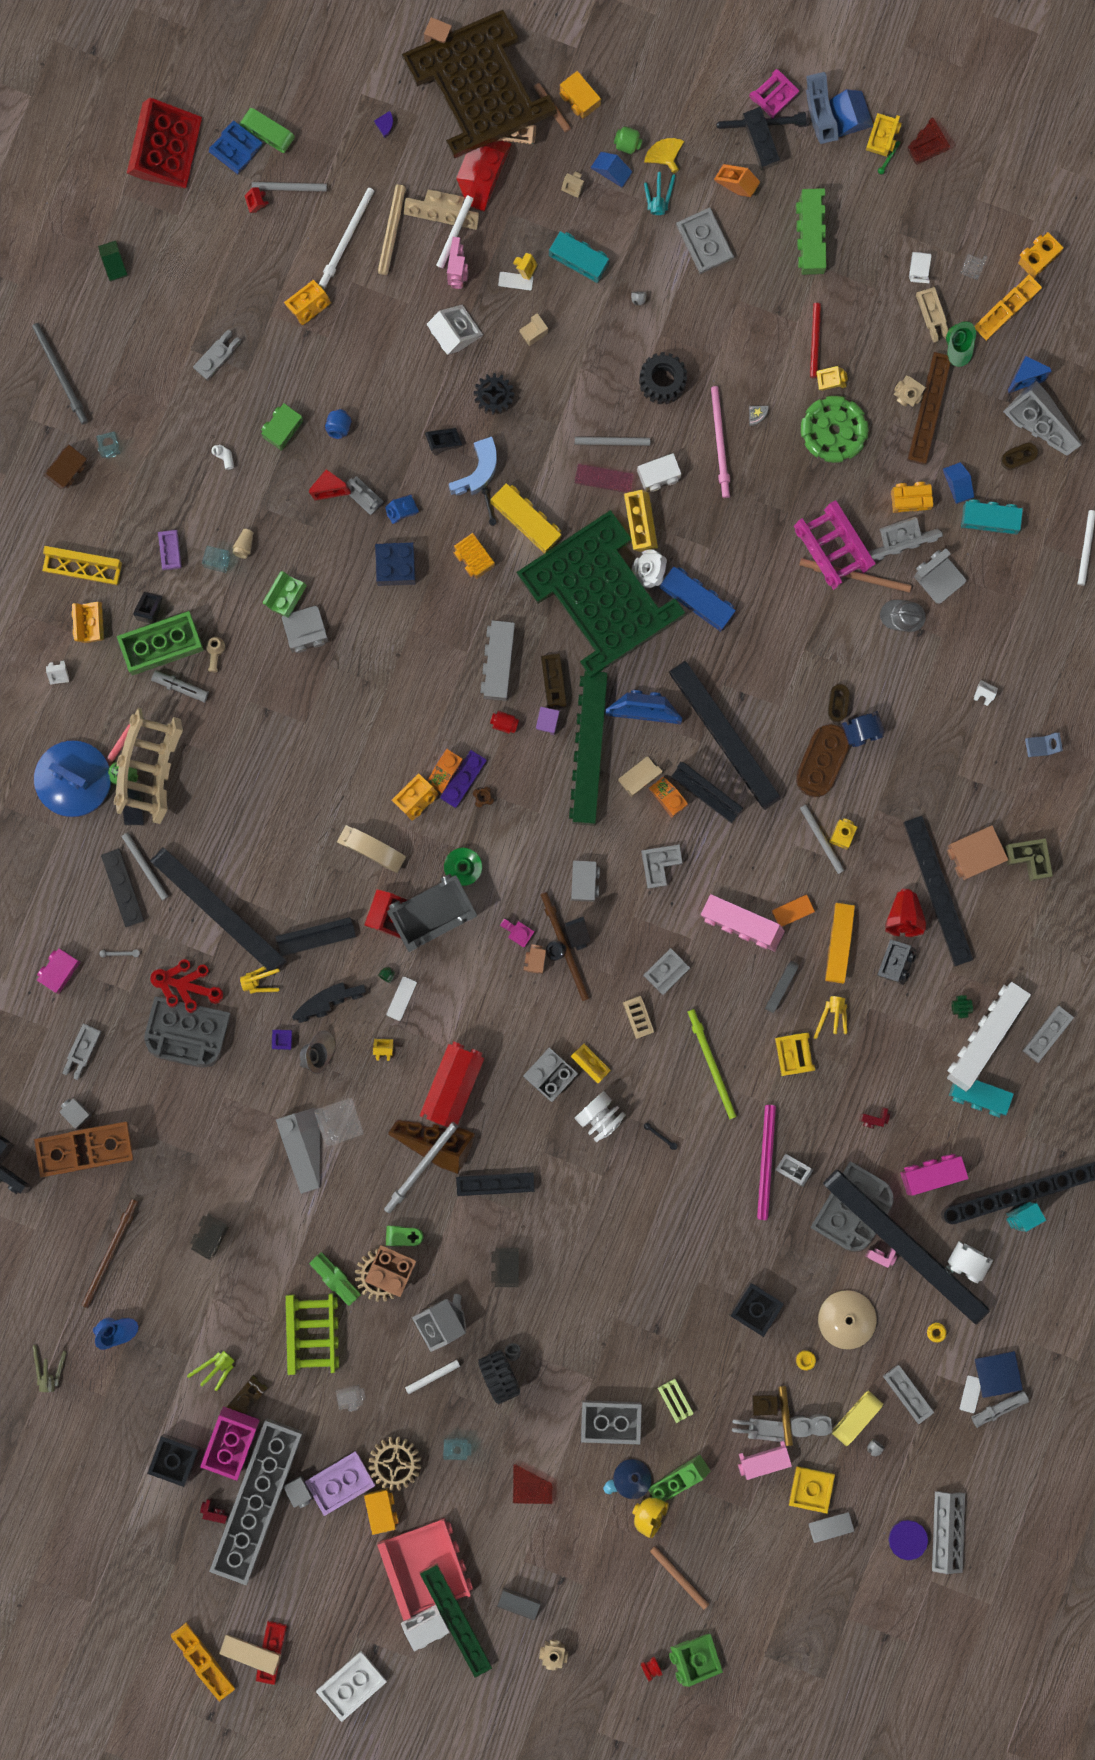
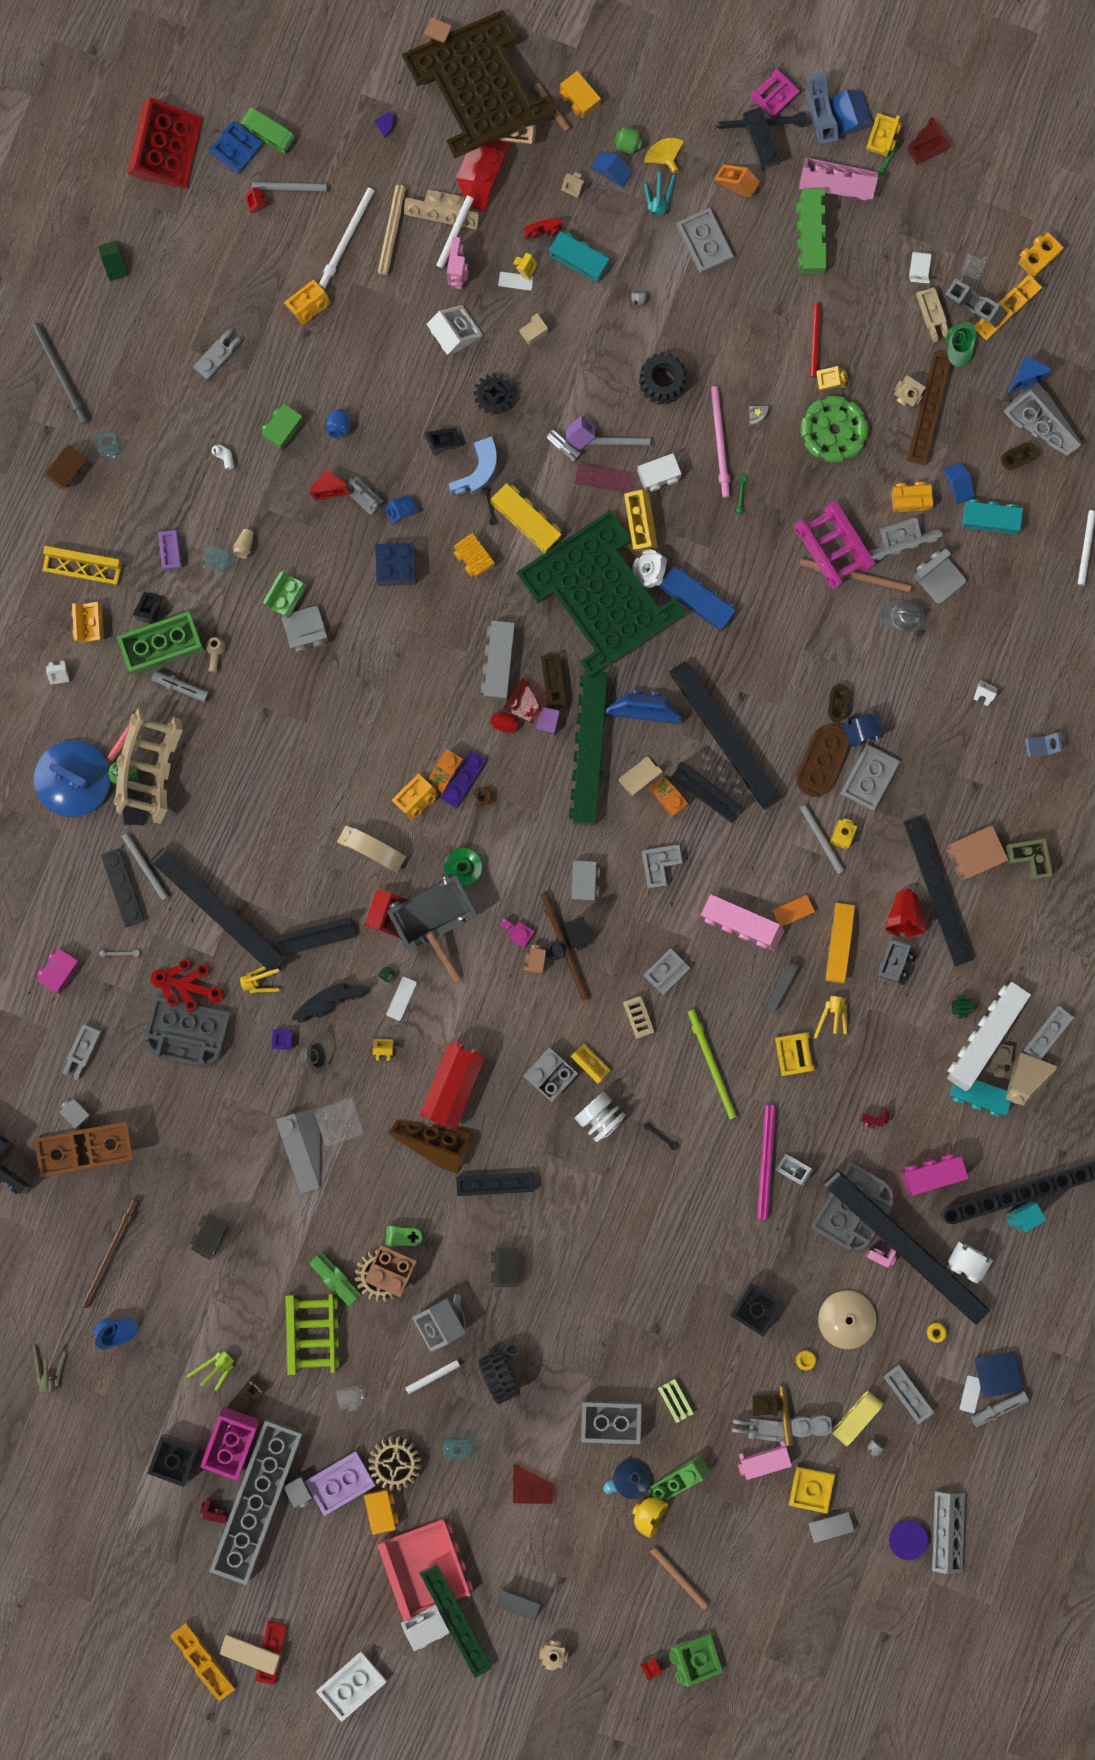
(399, 1195): light grey bar -> none
(443, 956): none -> nougat bar
(523, 703): none -> clear red wing
(548, 226): none -> red slope
(563, 445): none -> light grey axle
(580, 432): none -> medium lavender panel
(742, 479): none -> green hinge
(838, 179): none -> bright pink wedge
(870, 777): none -> light grey tile
(974, 303): none -> dark grey arch
(1001, 1056): none -> dark tan plate
(1028, 1078): none -> tan slope

